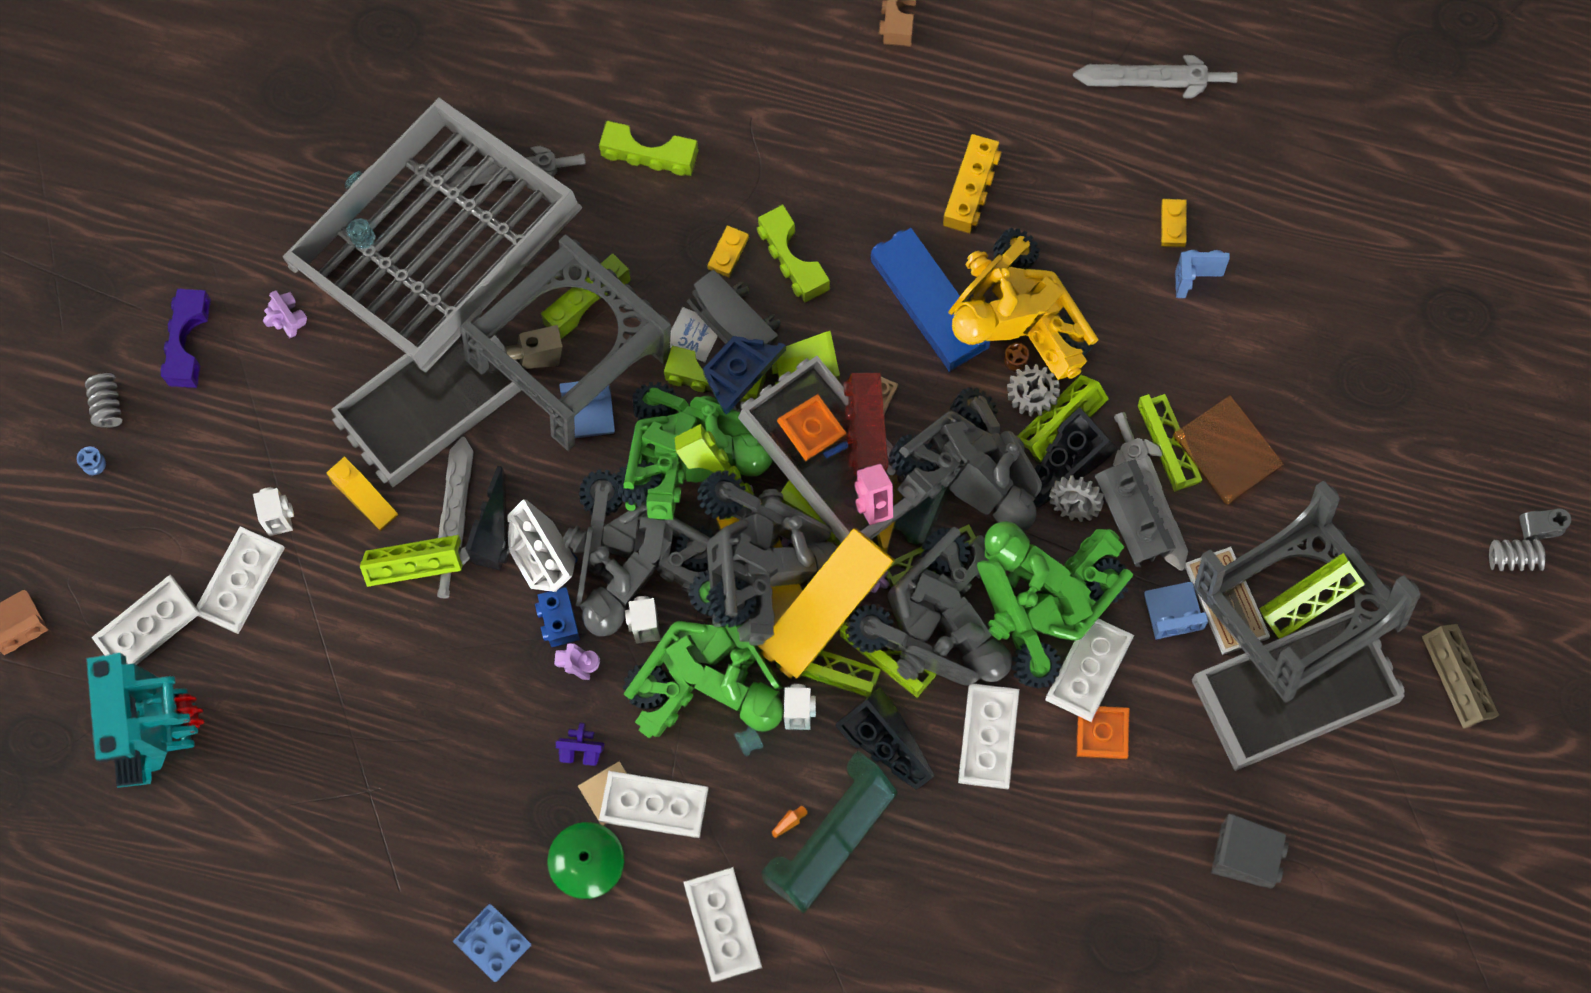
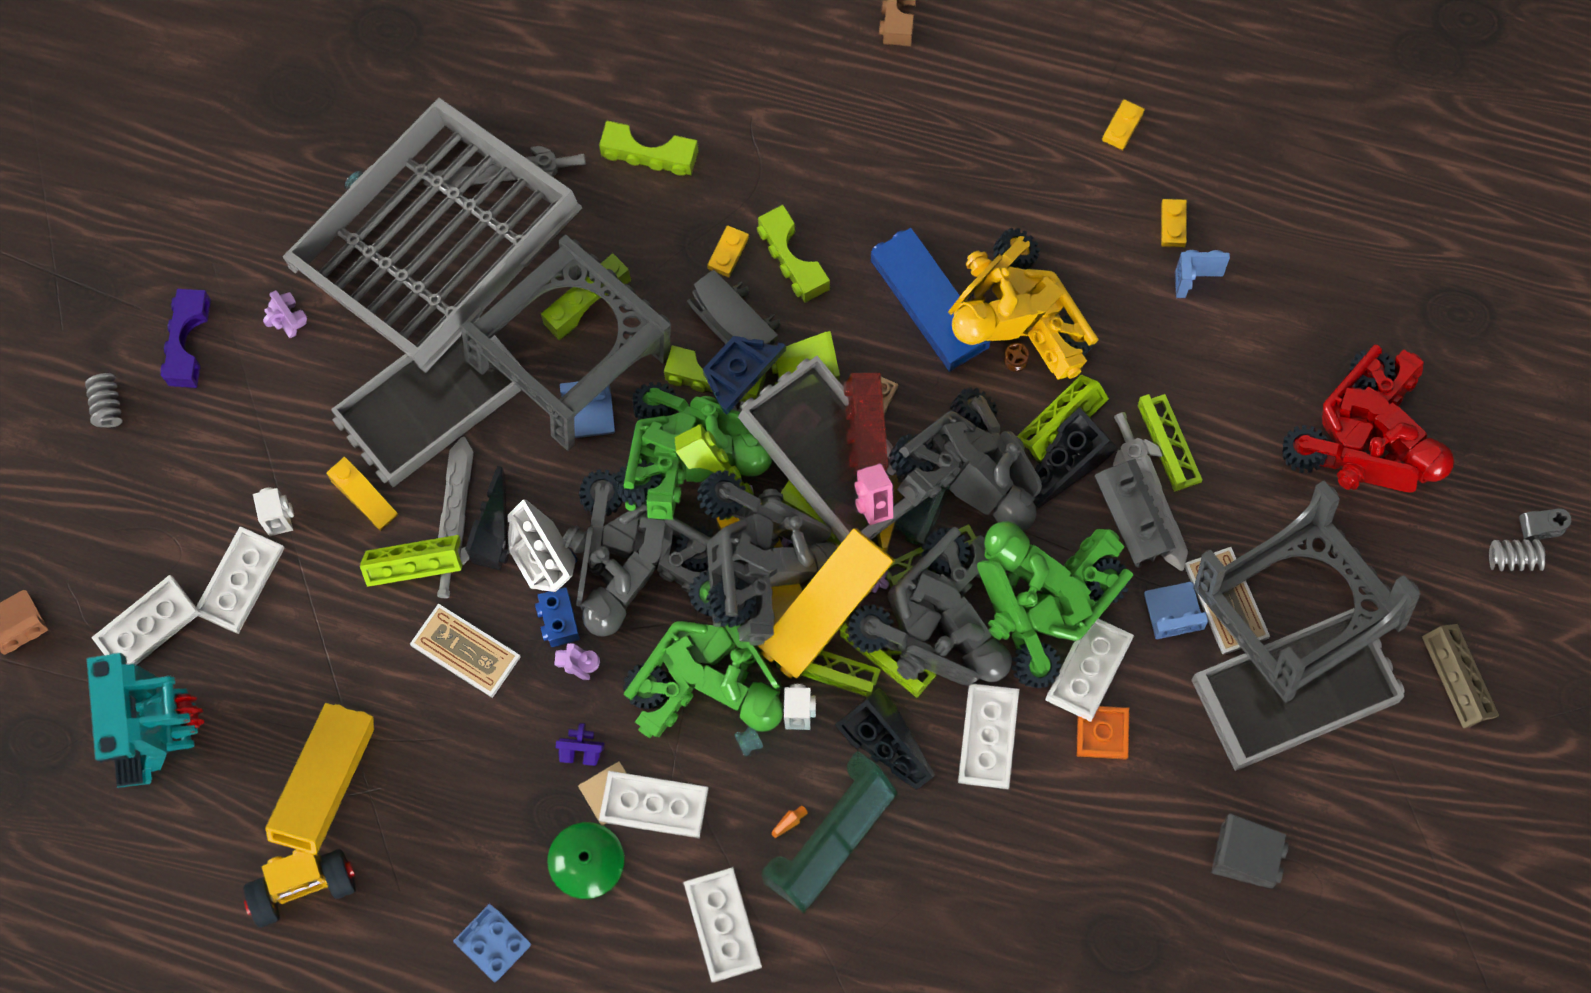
(88, 455): medium blue wheel -> none
(296, 877): none -> brick
(320, 778): none -> yellow brick
(355, 230): clear light blue wheel -> none
(465, 650): none -> tile
(537, 348): dark tan torso -> none
(643, 620): white brick -> none
(692, 334): white sticker -> none
(811, 427): orange tile -> none
(830, 452): blue leg -> none
(971, 184): yellow brick -> none
(1029, 381): light grey gear -> none
(1076, 498): light grey gear -> none
(1123, 124): none -> yellow plate
(1192, 76): light grey sword -> none
(1228, 449): clear orange piece -> none
(1306, 589): lime fence -> none
(1366, 408): none -> red piece

